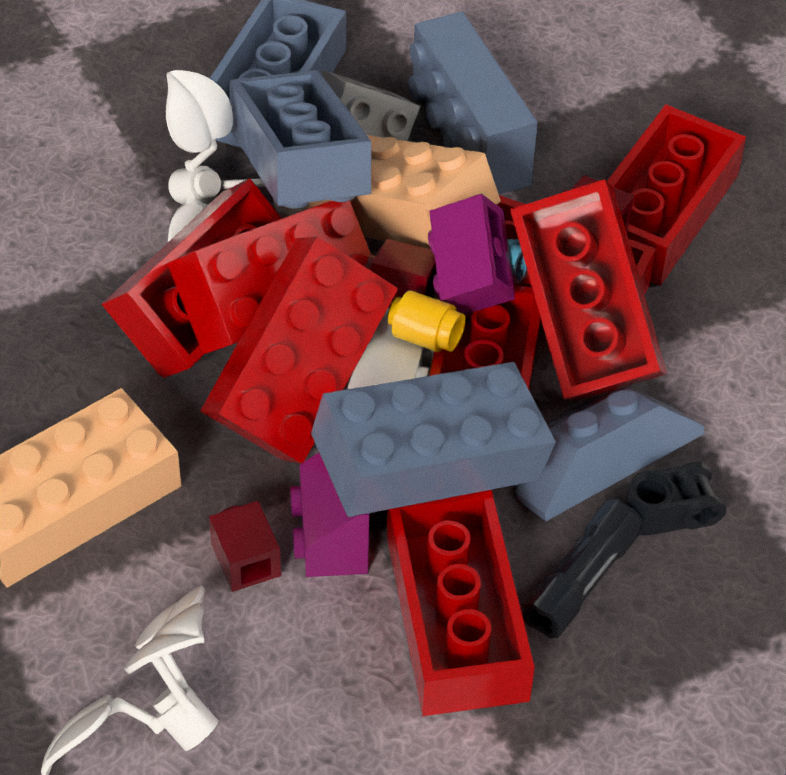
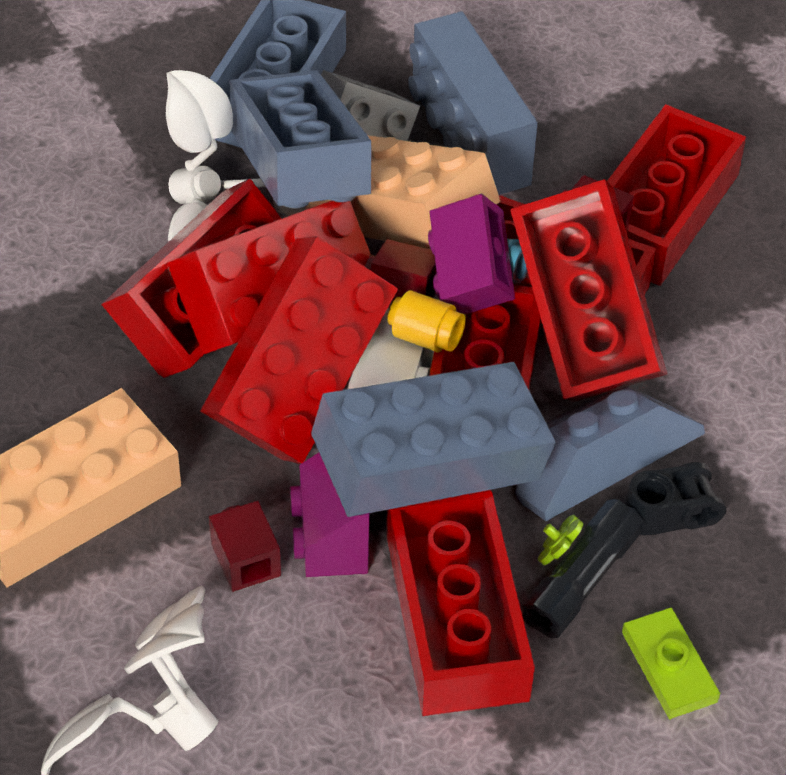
(559, 540): none -> lime plant
(670, 663): none -> lime plate

